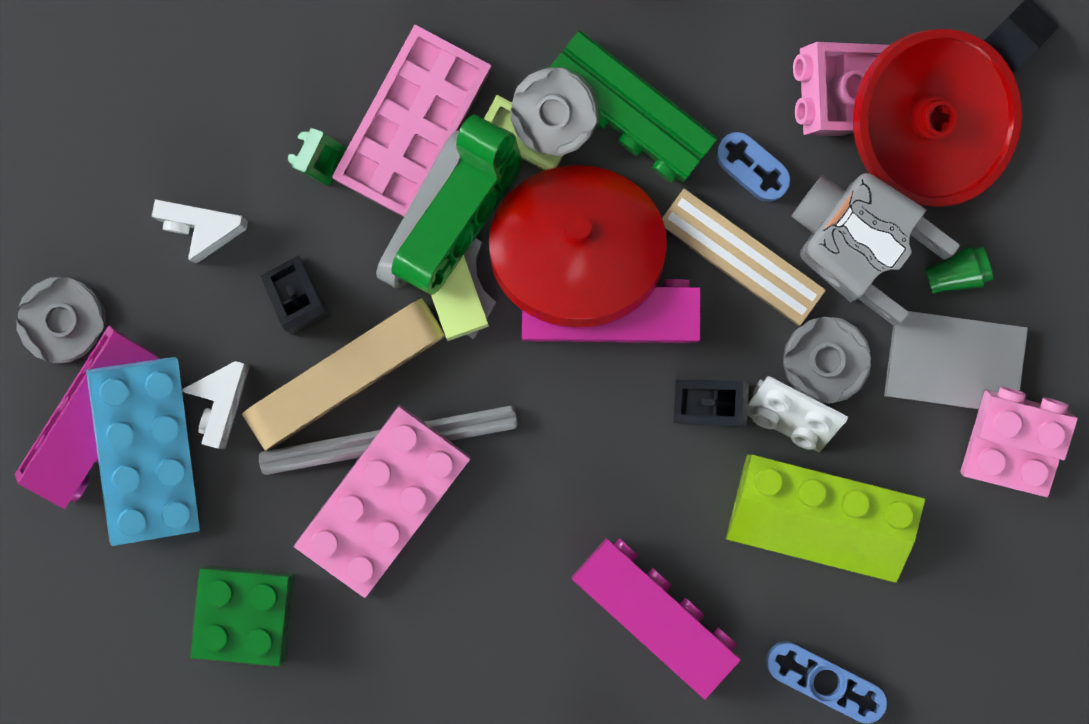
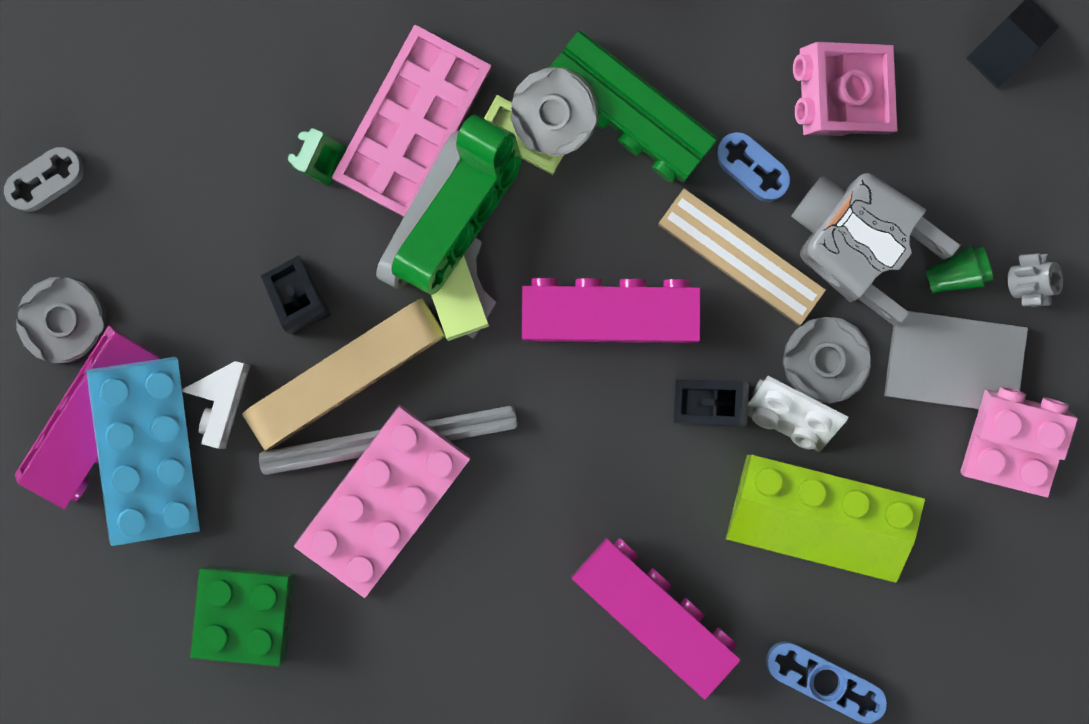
(38, 171): none -> light grey beam
(210, 227): white slope -> none
(577, 246): red dish -> none
(938, 116): red dish -> none
(1035, 280): none -> light grey gear

